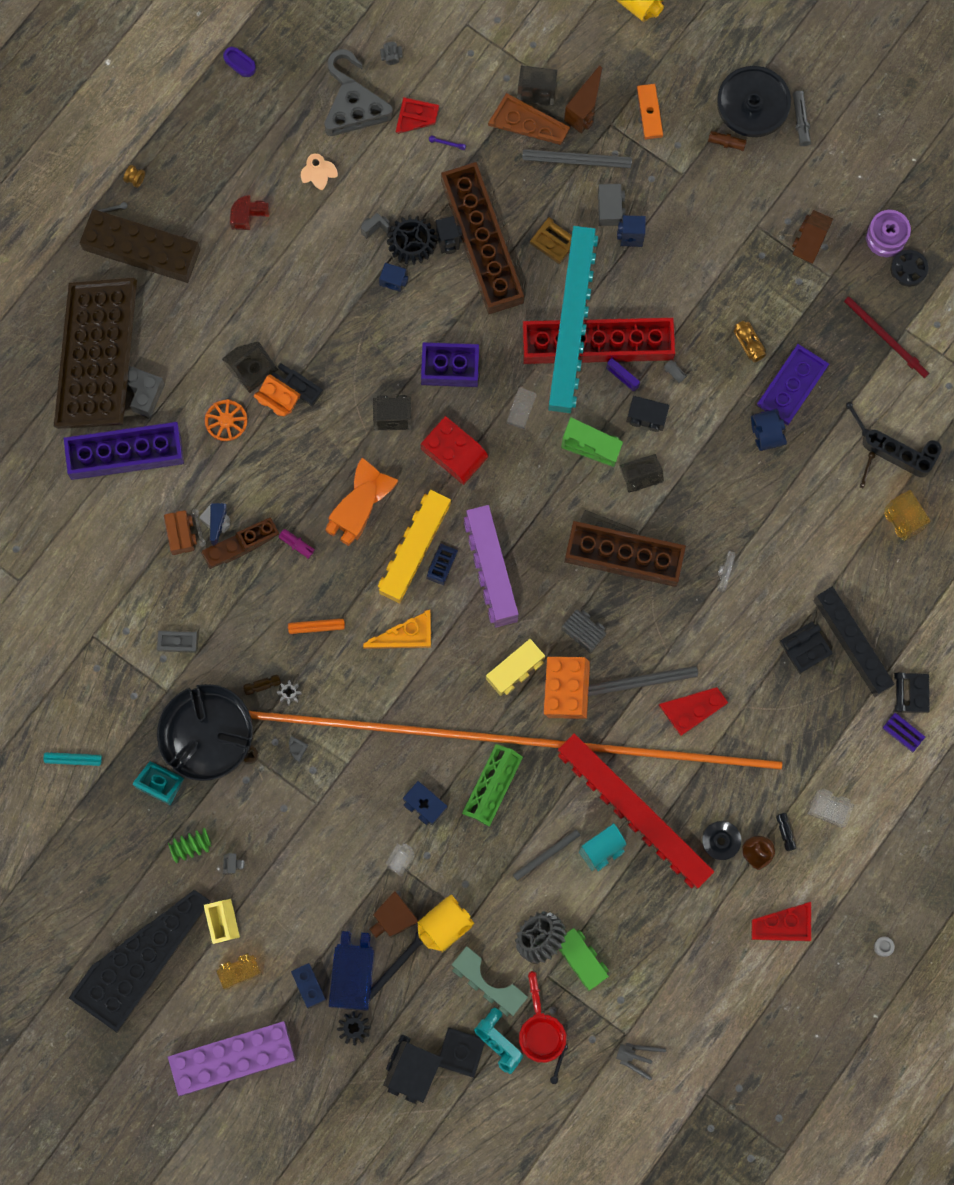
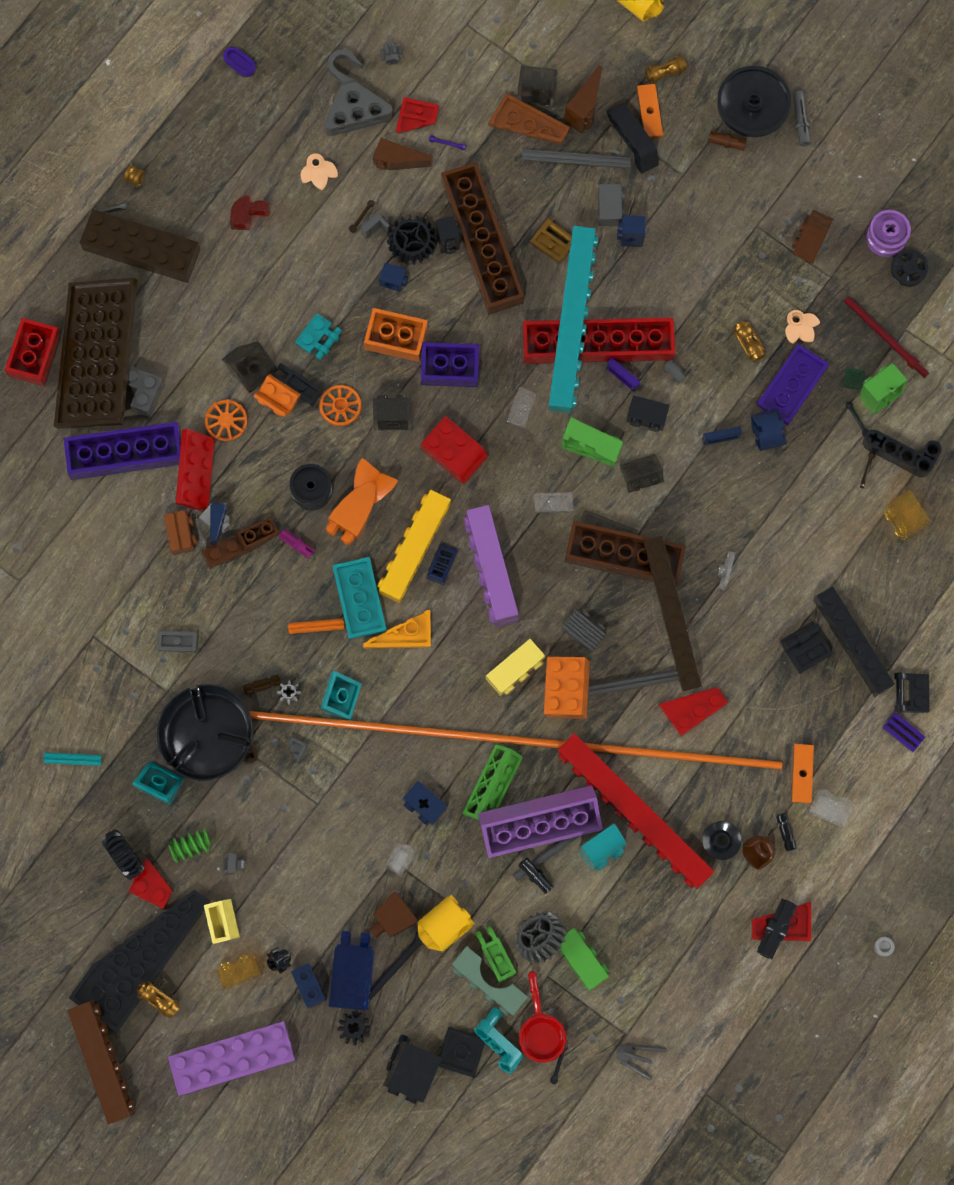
(32, 352): none -> red brick
(101, 1061): none -> reddish brown brick
(122, 854): none -> black gear
(151, 886): none -> red wing
(164, 1003): none -> pearl gold piece
(195, 470): none -> red plate
(278, 960): none -> black gear
(306, 477): none -> black wheel
(314, 333): none -> teal plate
(340, 406): none -> orange wheel
(340, 696): none -> teal slope
(352, 228): none -> dark brown hinge
(359, 598): none -> teal plate
(395, 334): none -> orange brick
(396, 157): none -> reddish brown slope
(496, 956): none -> bright green hinge
(535, 875): none -> black pin
(540, 821): none -> medium lavender brick
(553, 502): none -> clear plate
(635, 137): none -> black beam
(672, 613): none -> dark brown brick
(674, 66): none -> pearl gold piece
(721, 435): none -> dark blue tile
(776, 929): none -> black piece
(801, 329): none -> light nougat plate
(803, 762): none -> orange tile
(853, 378): none -> clear green plate
(882, 388): none -> bright green brick

